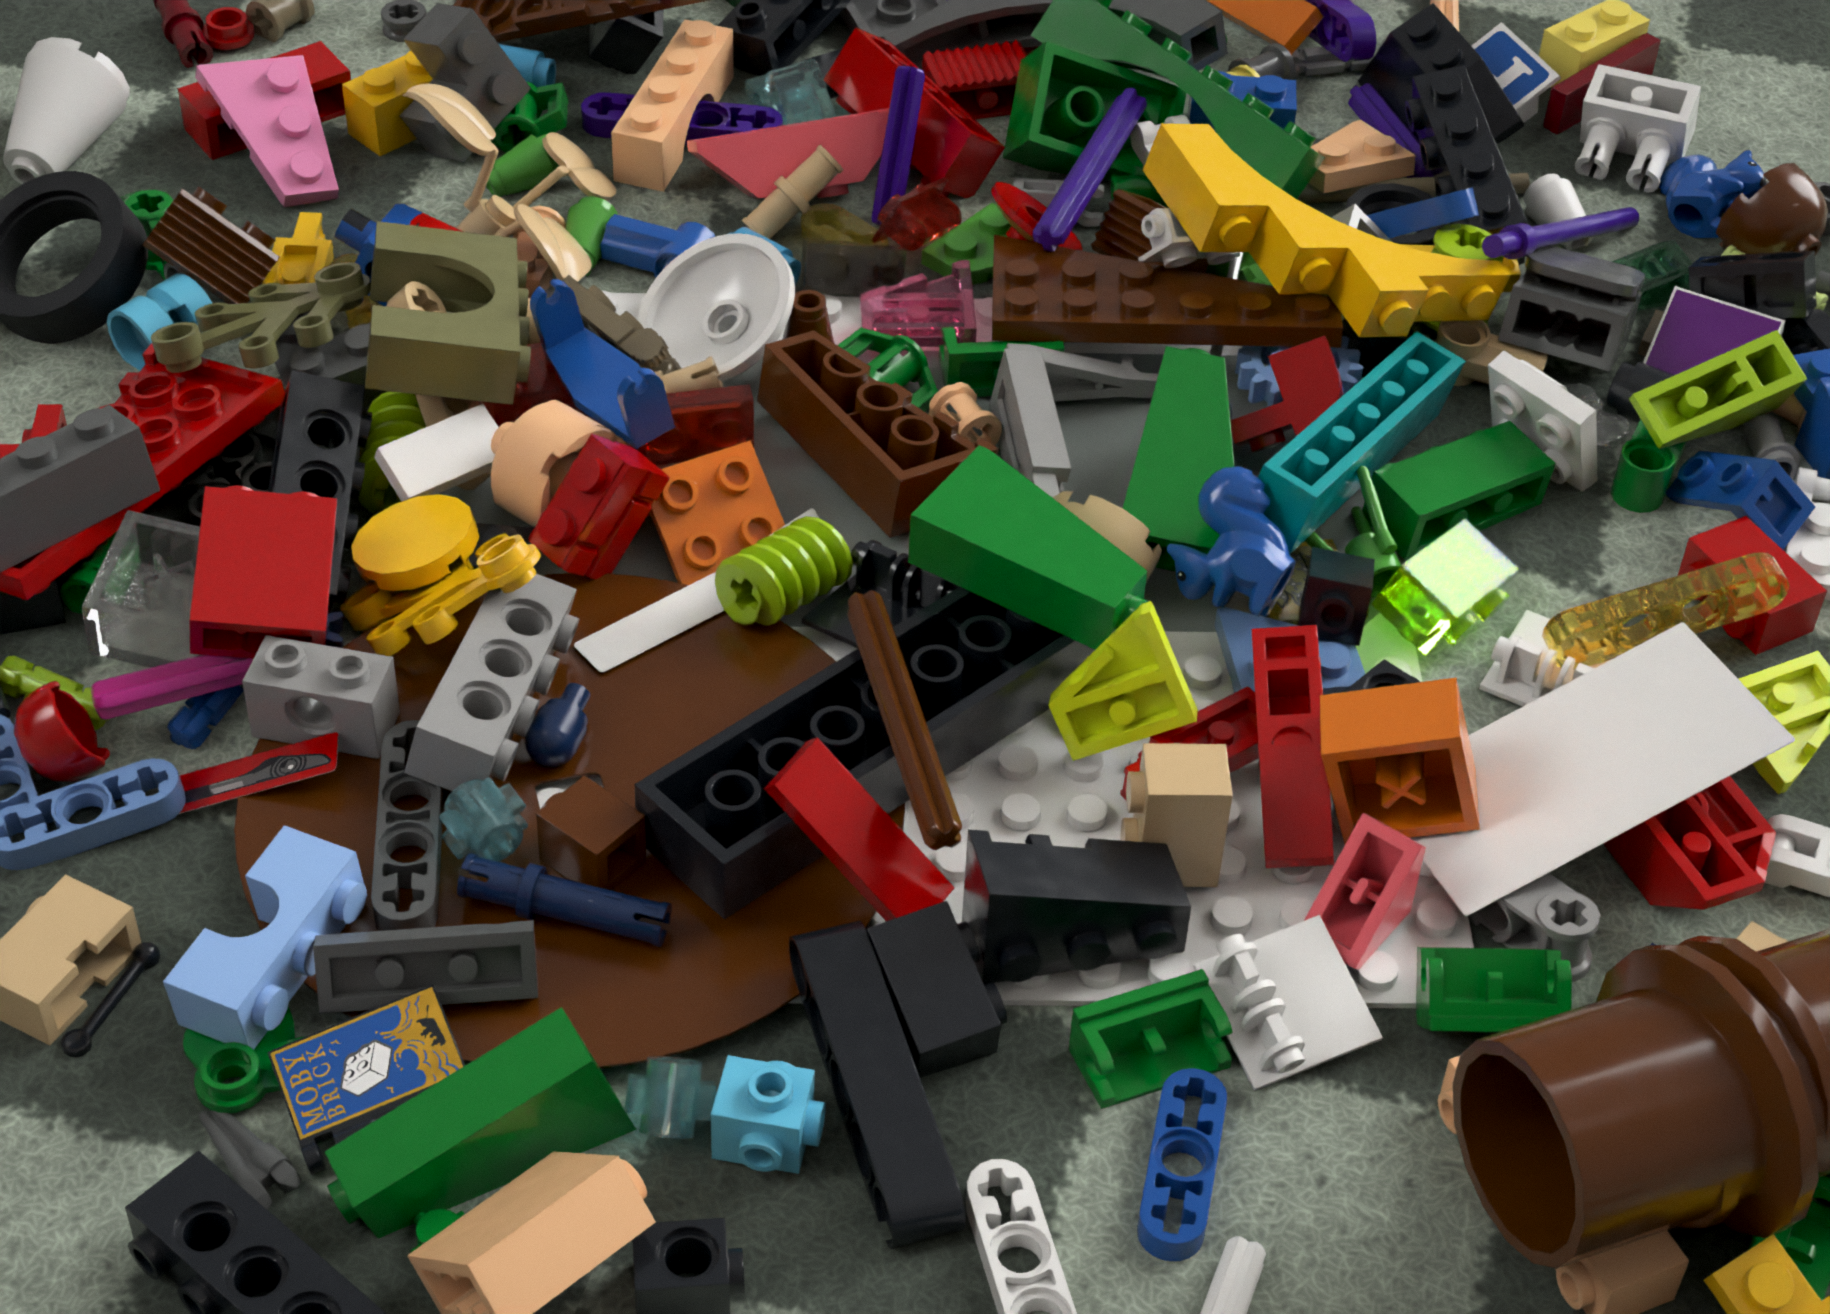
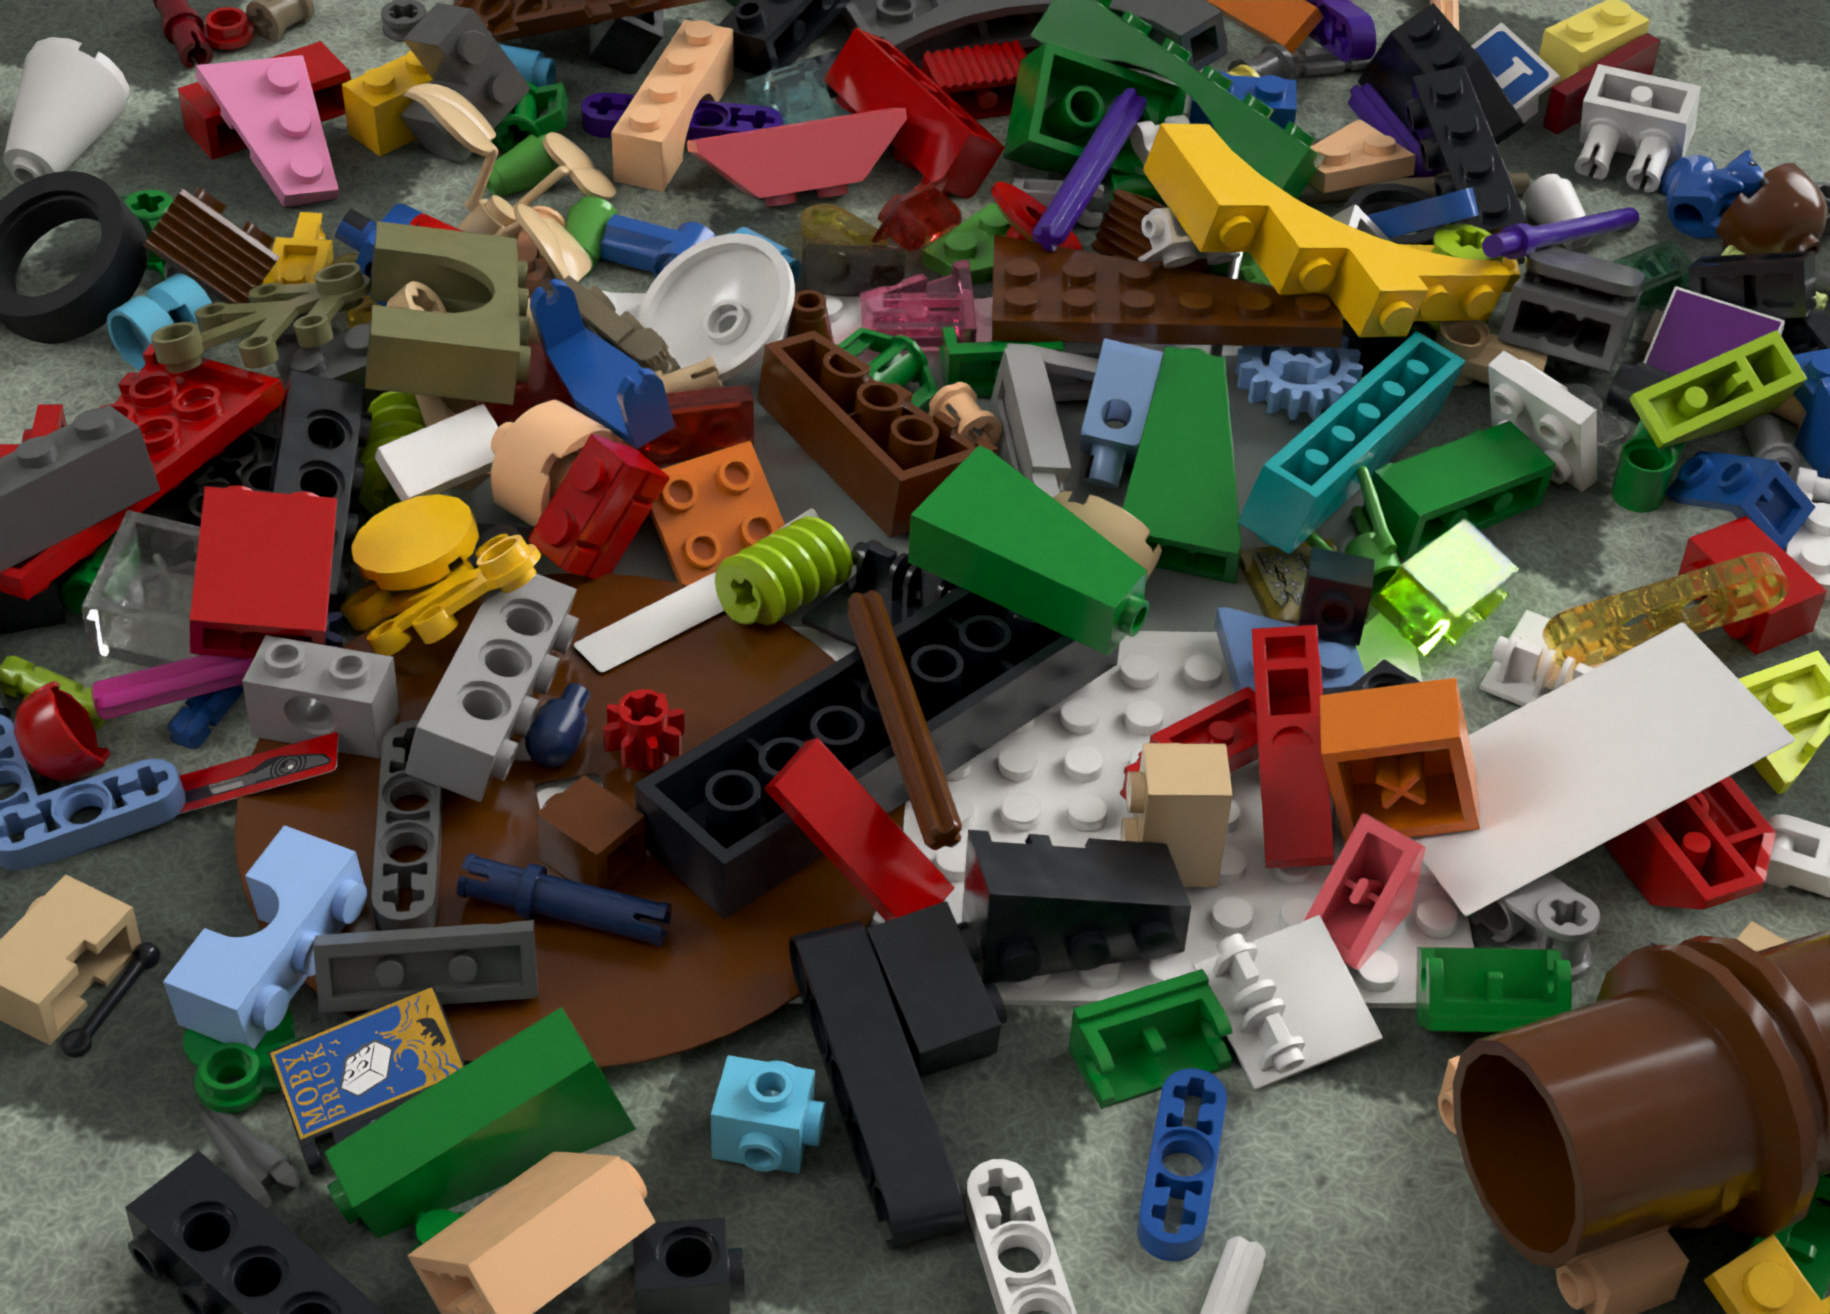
(483, 820): clear light blue gear -> none
(644, 730): none -> red gear
(670, 1097): clear light blue gear -> none
(793, 193): tan pin -> none
(899, 136): dark purple axle -> none
(1123, 394): none -> light blue torso
(1123, 690): neon yellow wing -> none
(1249, 550): blue animal -> none
(1308, 388): red brick -> none

